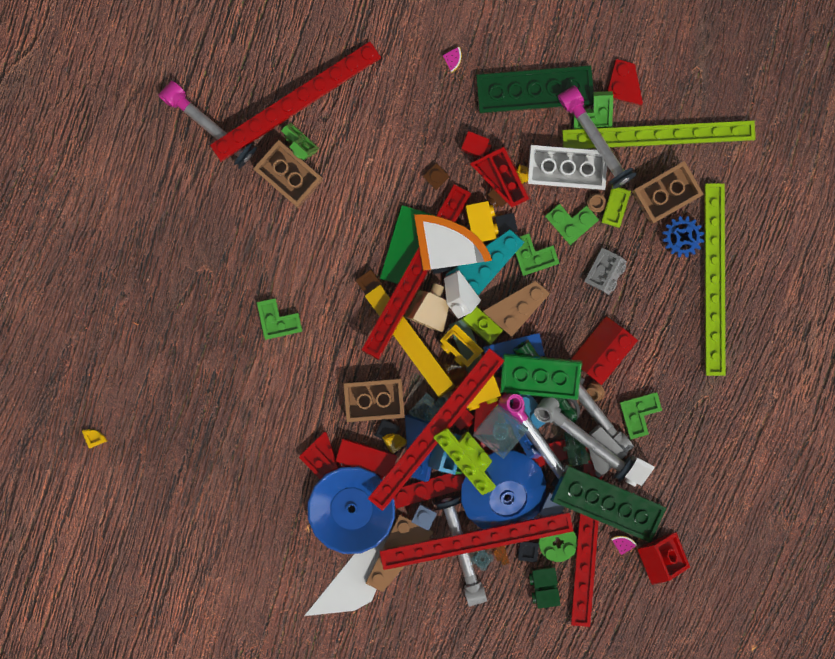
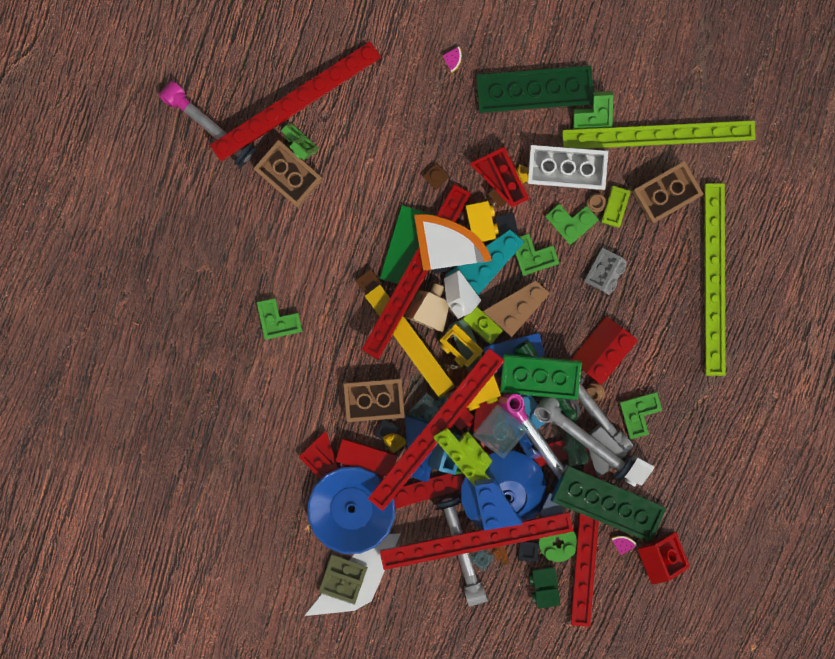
(93, 437): yellow tile -> none
(343, 579): none -> olive slope
(402, 533): medium nougat wing -> none
(424, 516): sand blue brick -> none
(476, 145): red brick -> none
(494, 507): none -> blue wing
(573, 102): piece -> none
(625, 83): red wing -> none
(693, 243): blue gear -> none

